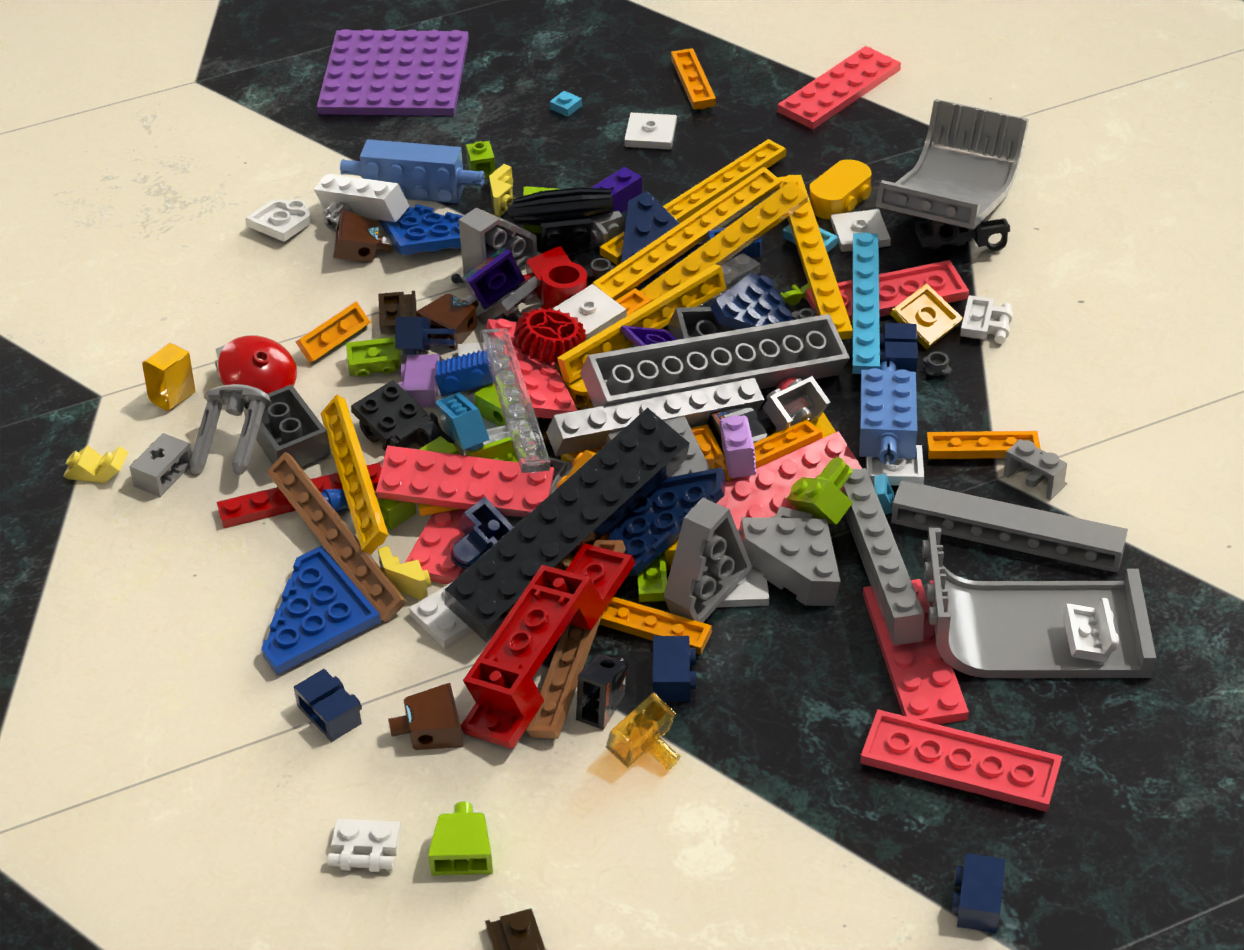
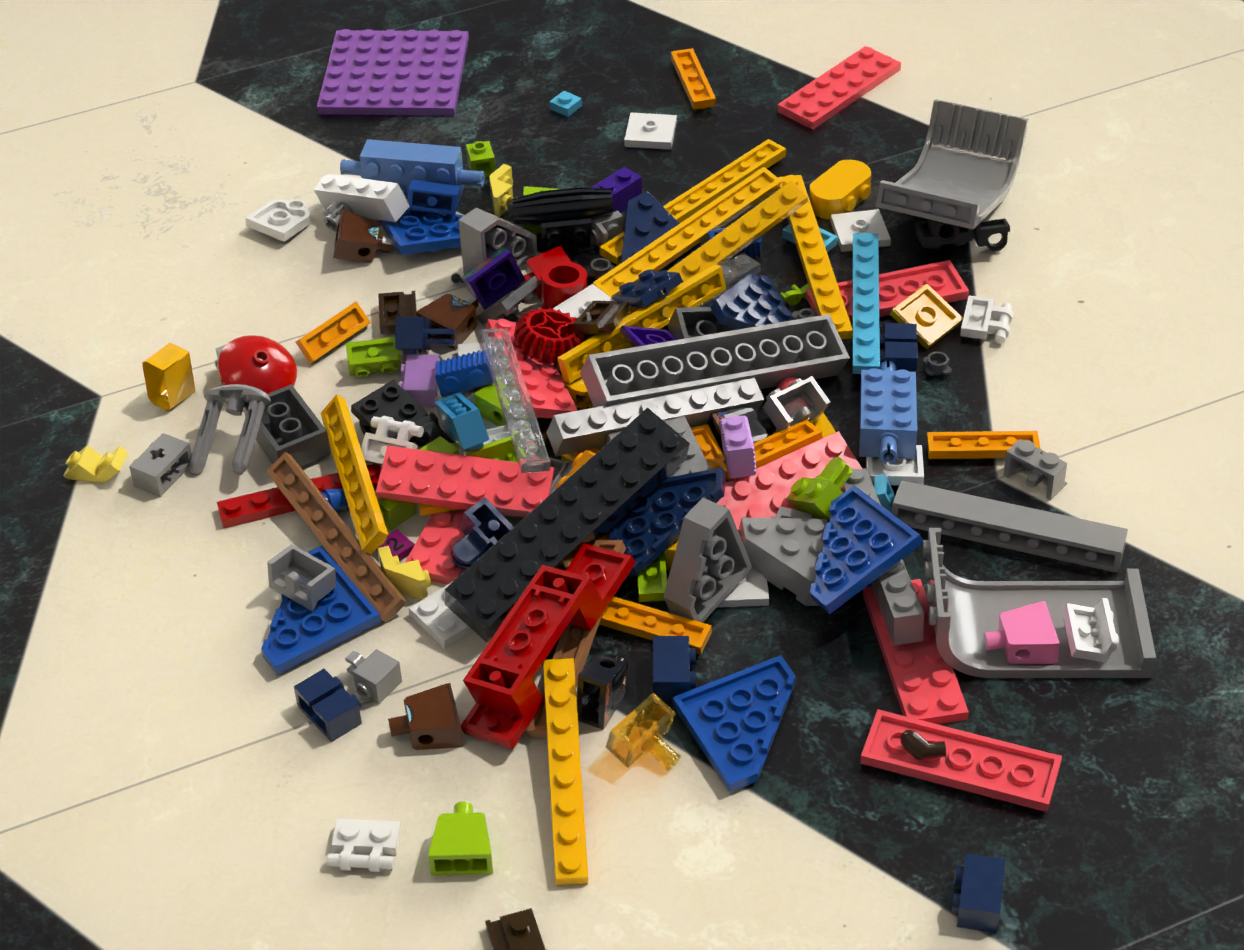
(301, 576): none -> light grey window
(375, 444): none -> white plate
(375, 675): none -> light grey brick
(398, 544): none -> magenta tile
(433, 197): none -> blue brick
(565, 773): none -> yellow plate
(601, 317): none -> dark brown plate
(647, 288): none -> dark blue plate
(738, 718): none -> blue plate
(858, 548): none -> blue plate
(920, 748): none -> dark brown arm
(1025, 636): none -> bright pink torso

